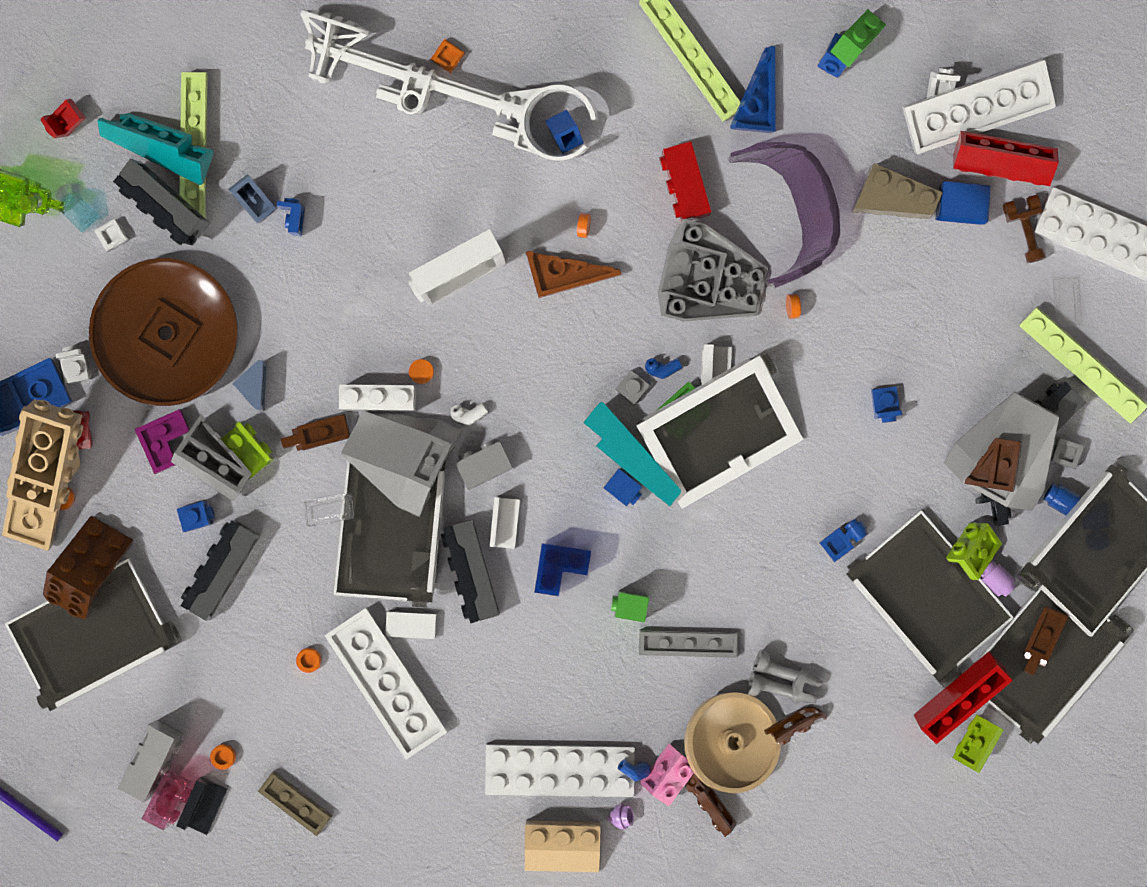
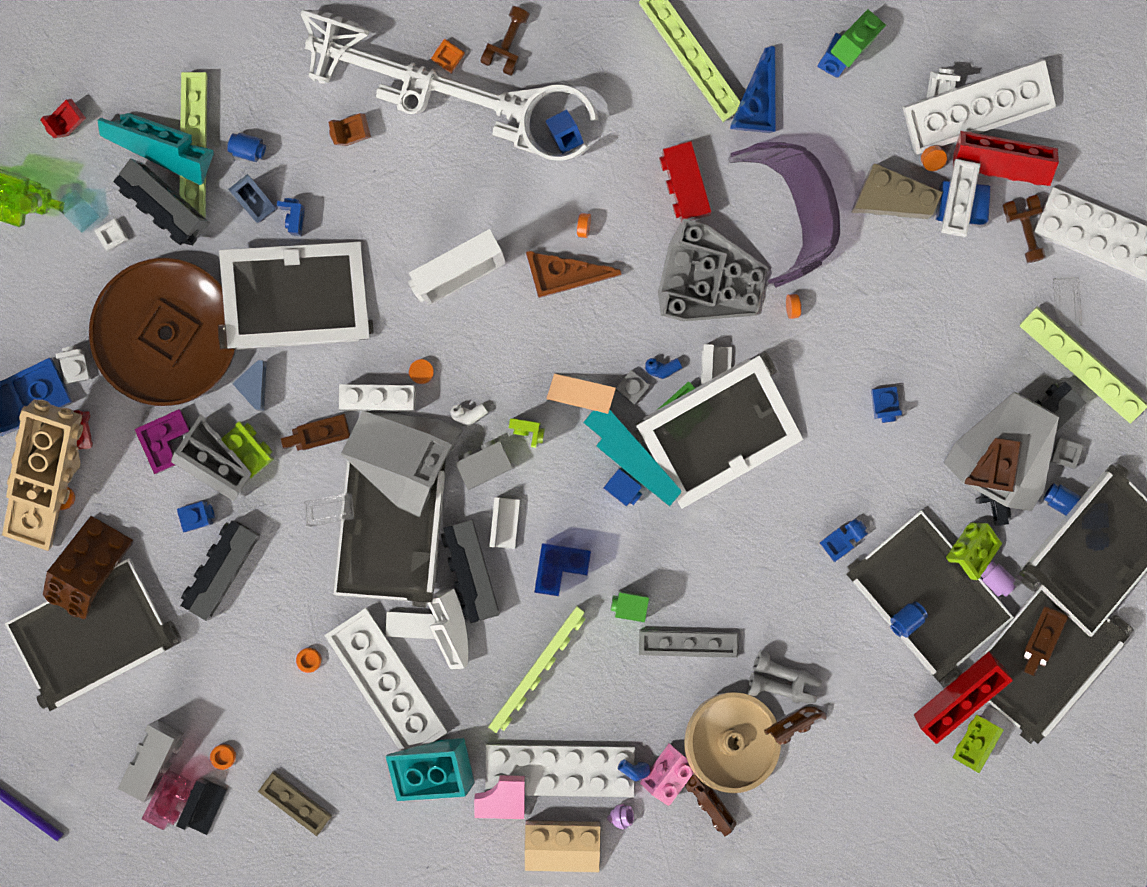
(246, 147): none -> blue brick
(293, 296): none -> clear smoke door
(349, 130): none -> dark orange bracket
(431, 771): none -> teal slope
(450, 628): none -> white slope
(503, 801): none -> bright pink tile
(518, 17): none -> reddish brown bar
(523, 427): none -> lime bracket
(532, 678): none -> yellowish green plate
(581, 393): none -> light nougat sticker
(908, 619): none -> blue brick
(933, 158): none -> orange tile
(960, 198): none -> white tile

